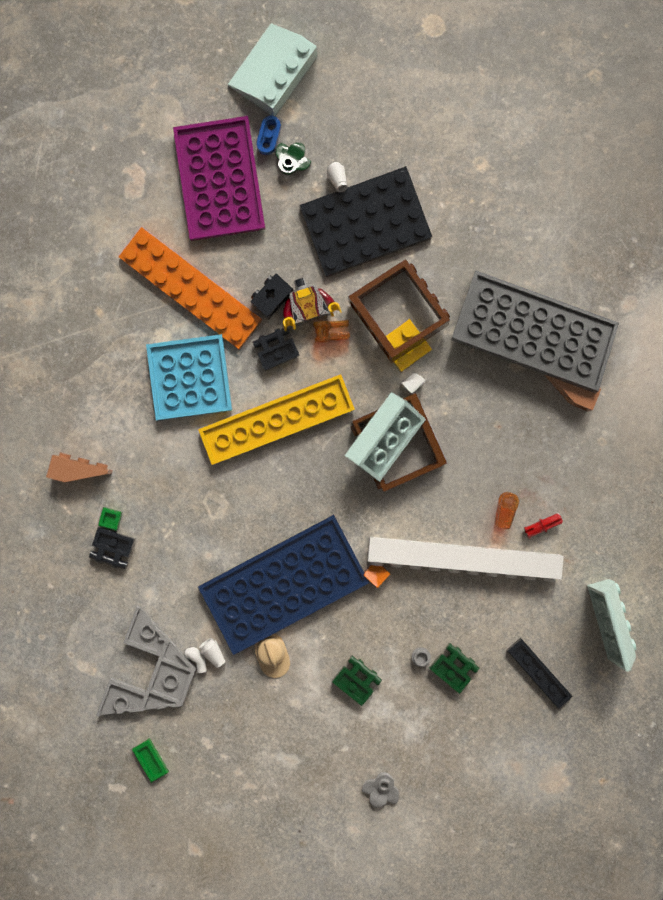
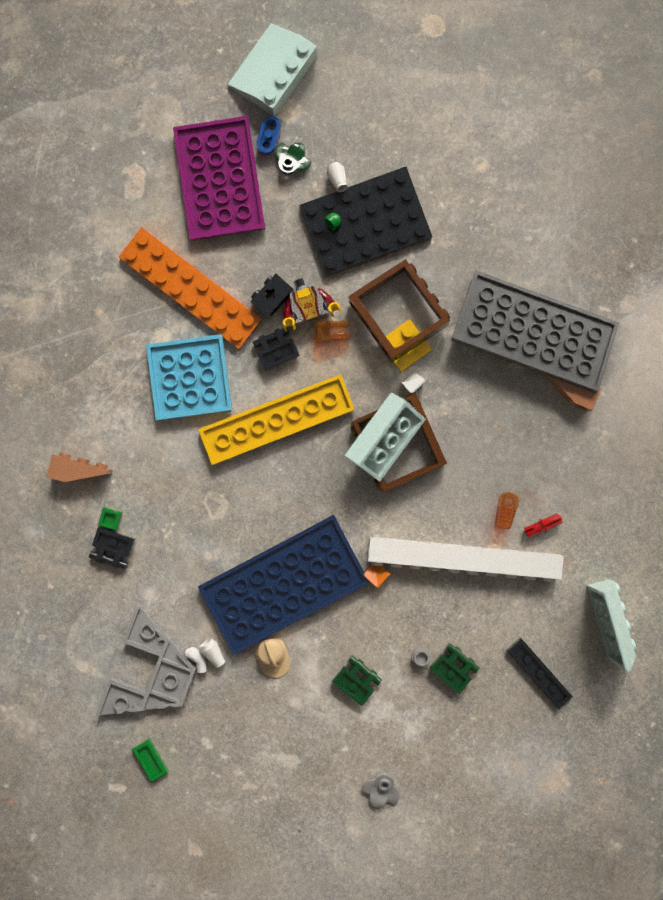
(332, 221): none -> green hinge

